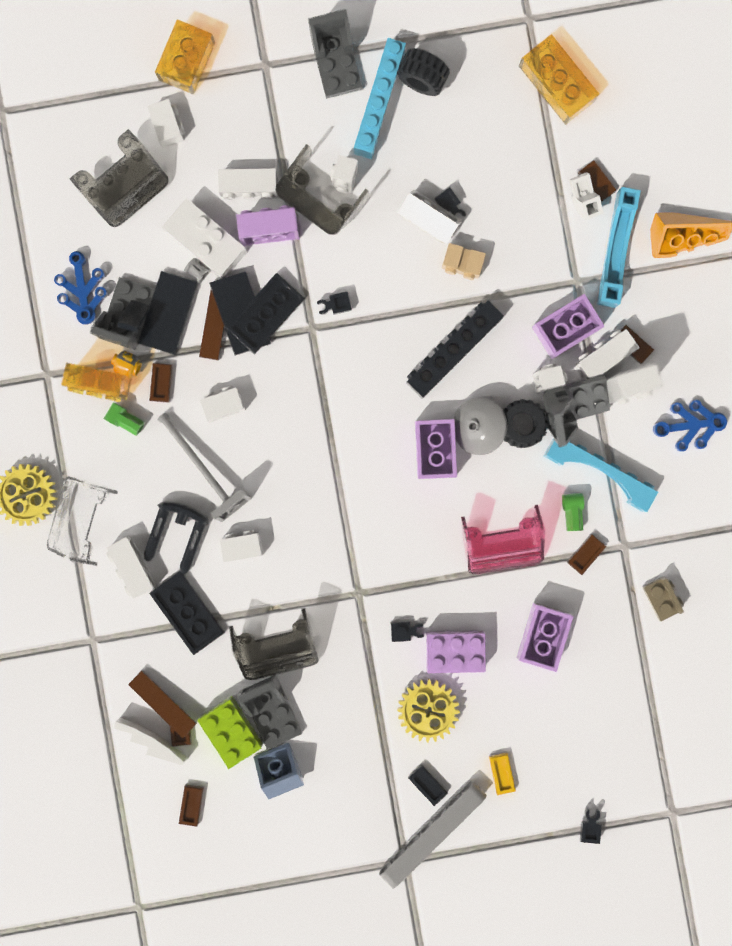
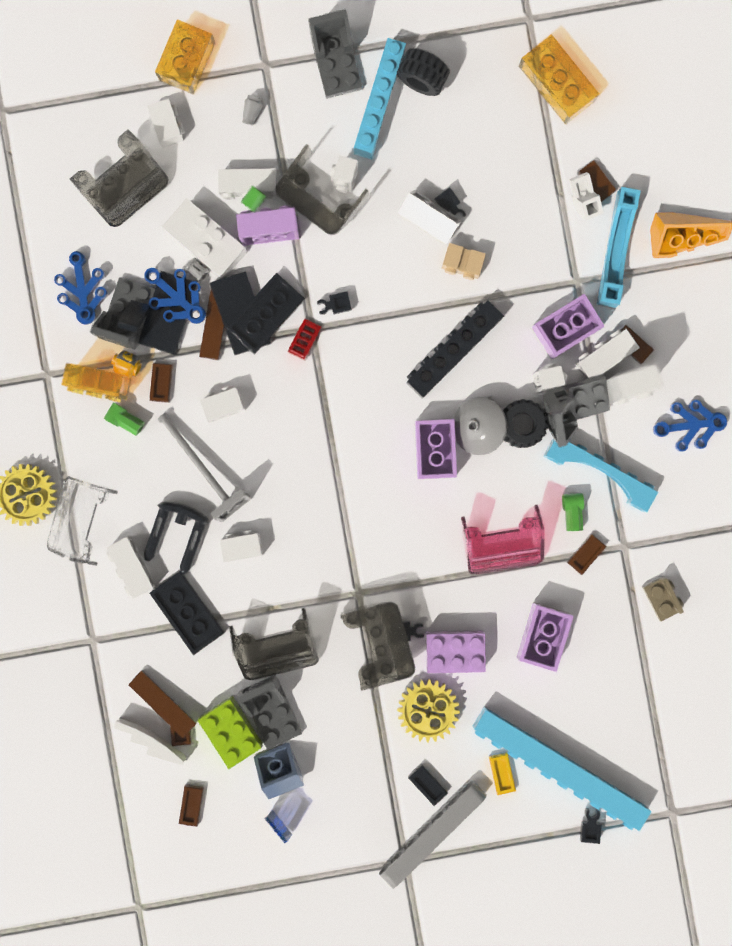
(177, 298): none -> blue plant
(251, 109): none -> light grey cone
(253, 199): none -> bright green piece
(278, 826): none -> clear blue piece
(296, 353): none -> red slope
(387, 643): none -> clear smoke windscreen
(561, 768): none -> medium azure brick

